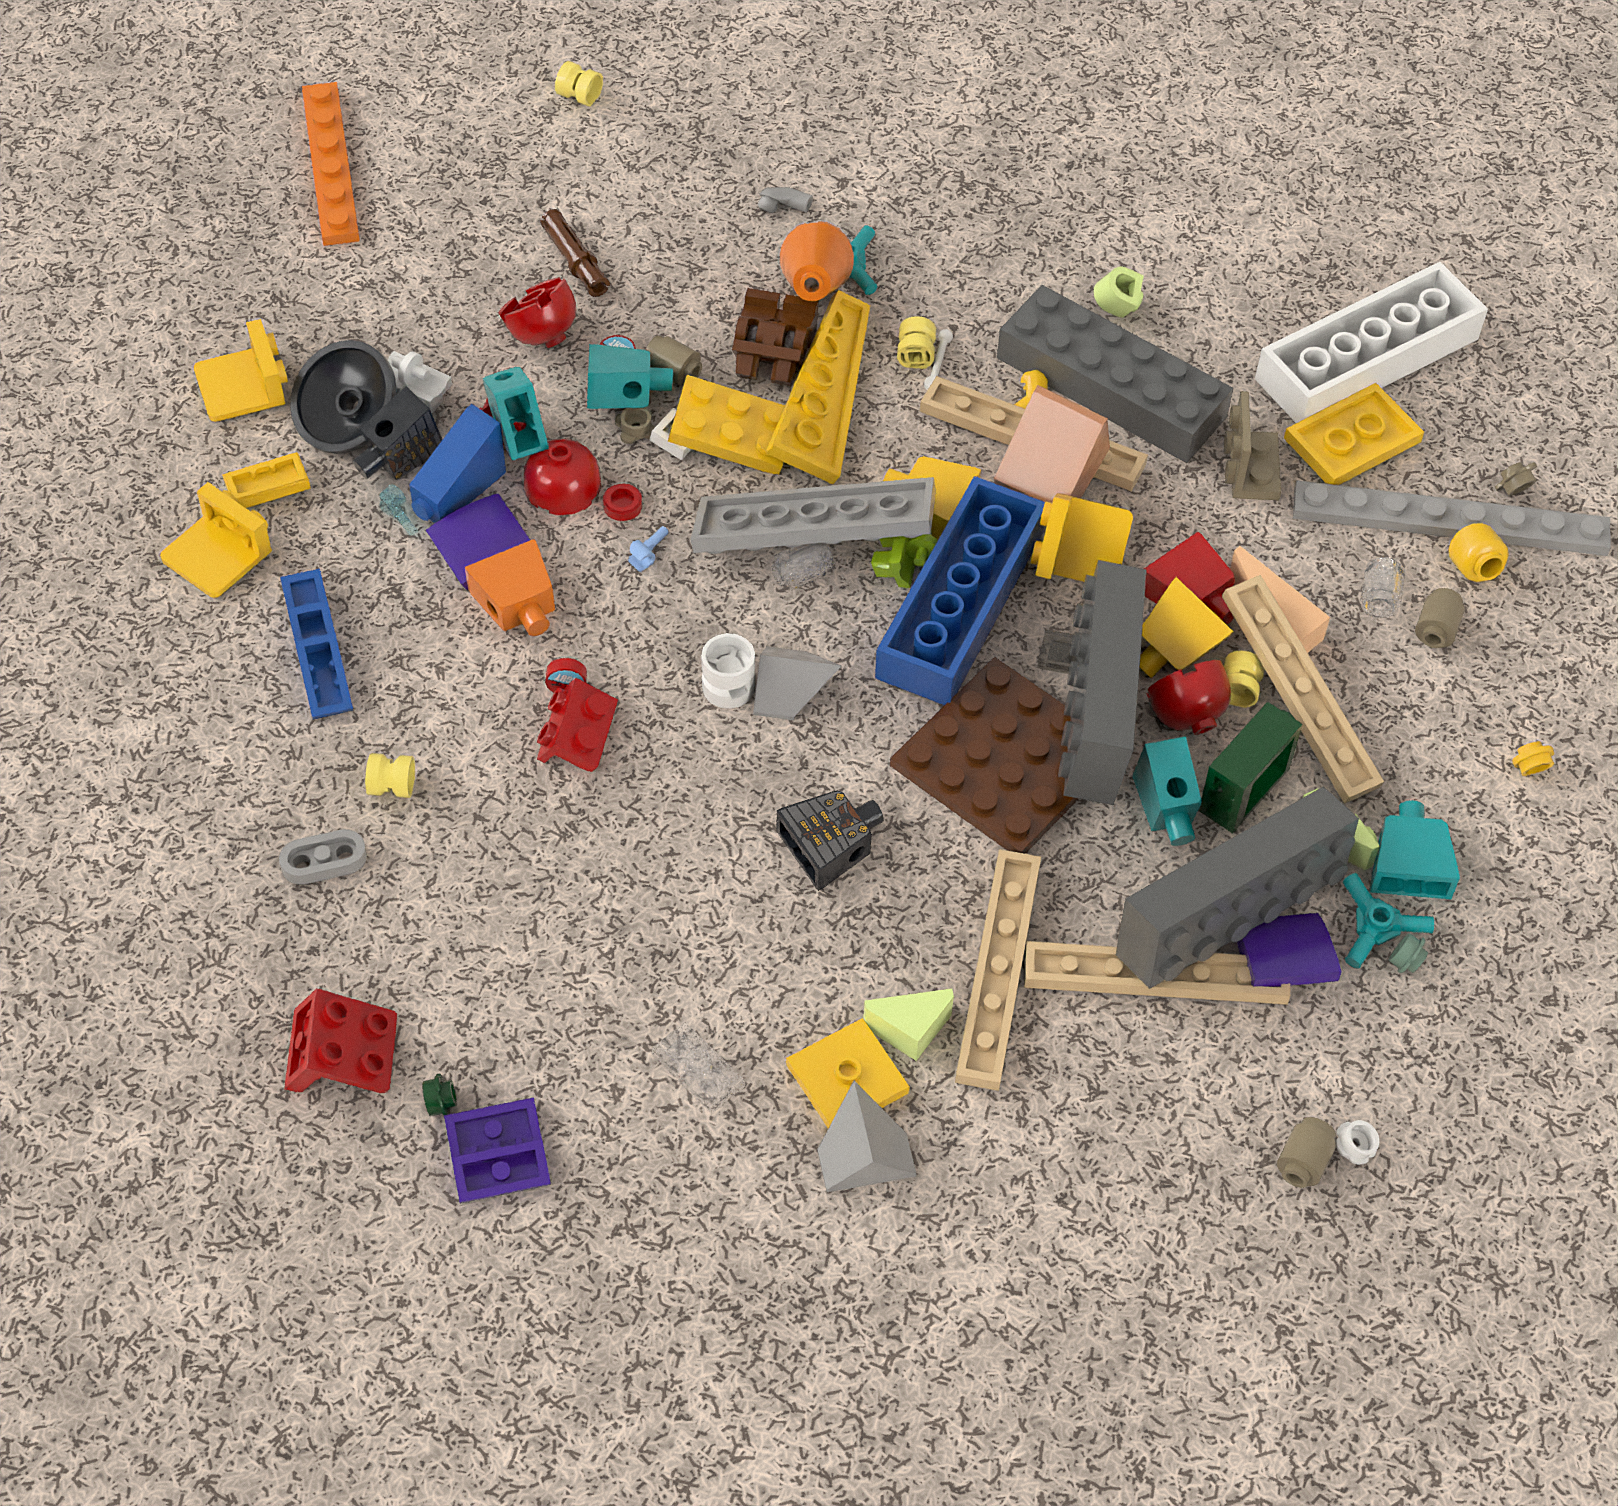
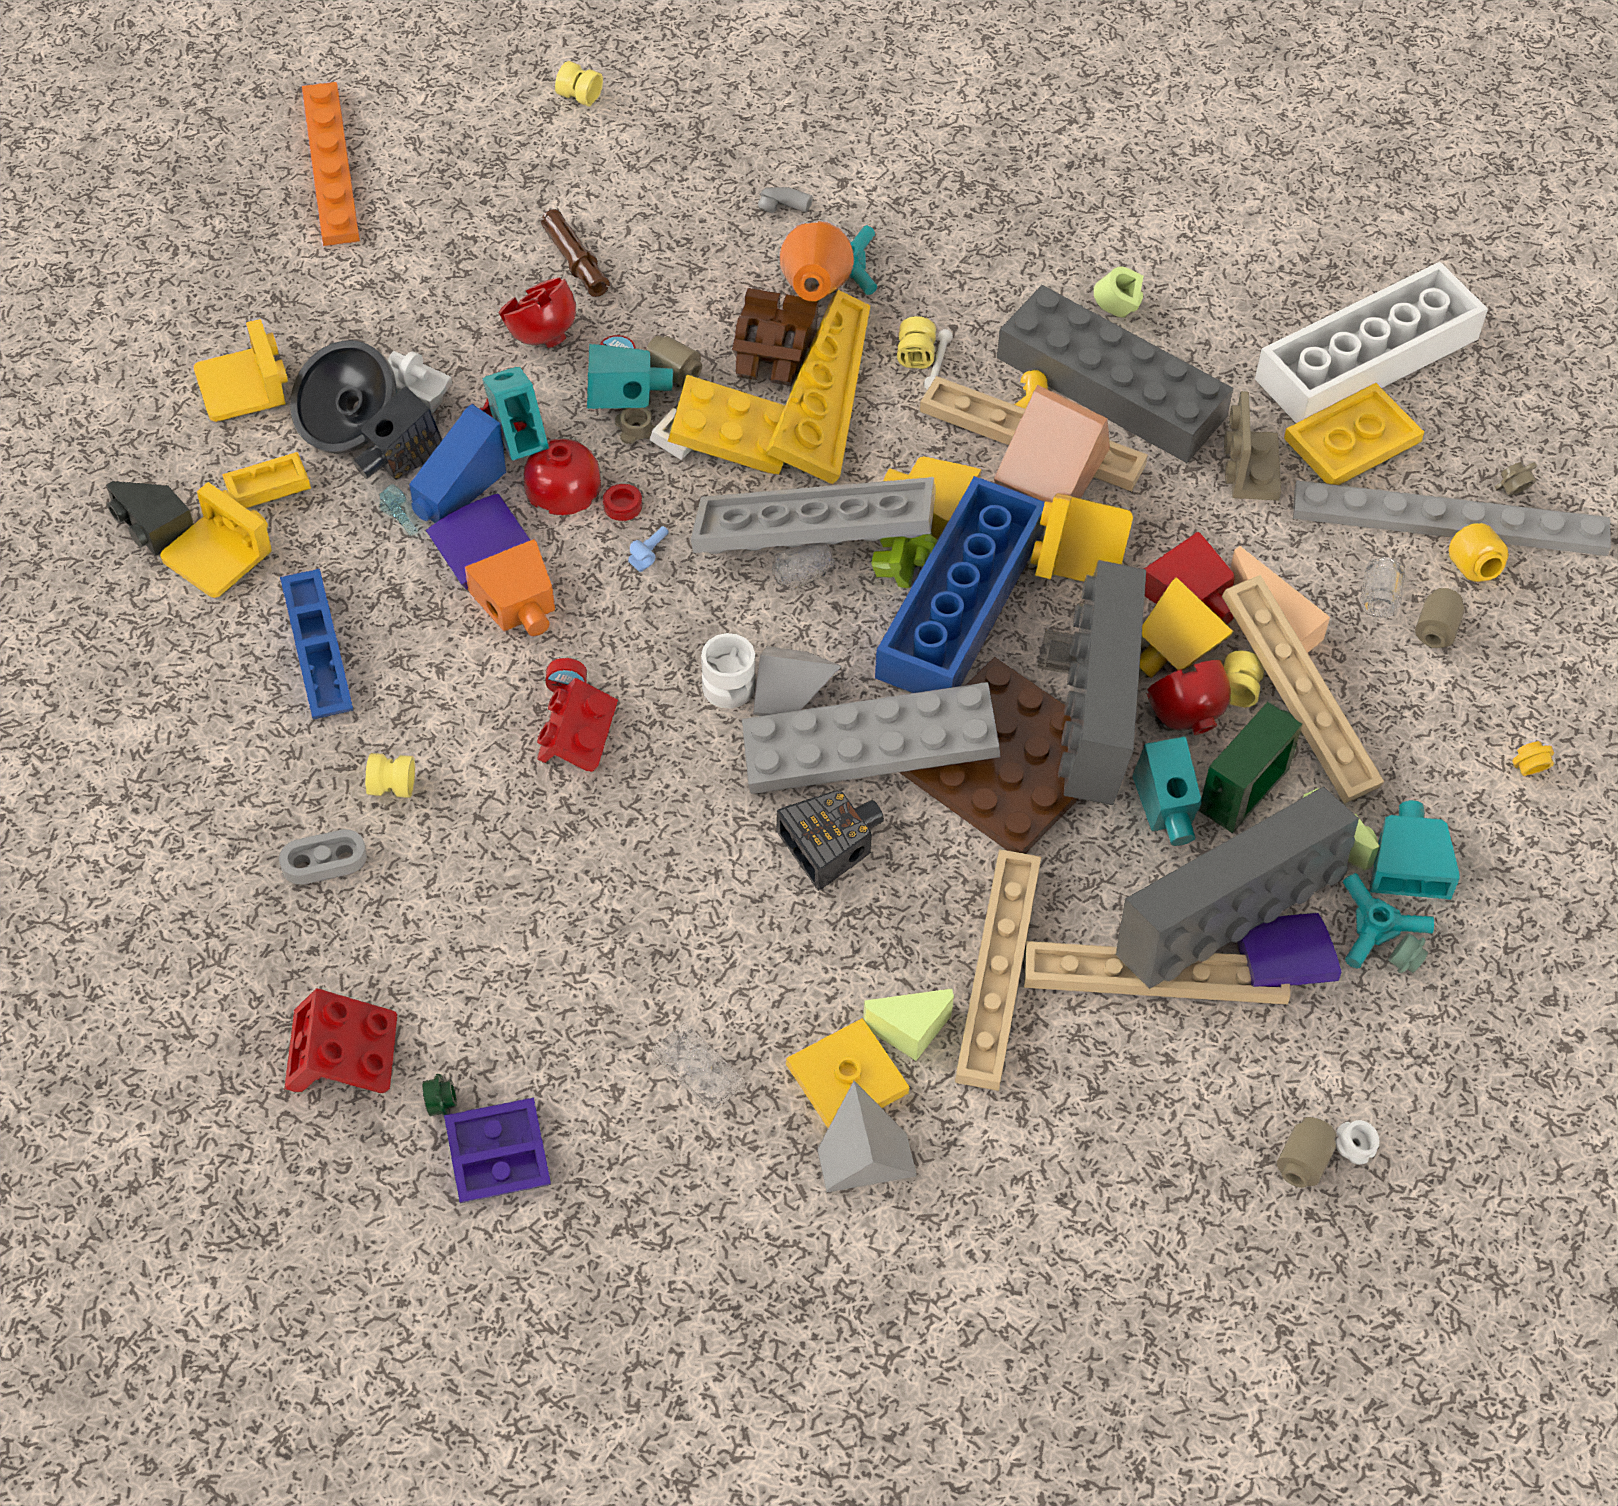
(151, 511): none -> pearl dark grey slope
(870, 738): none -> light grey plate

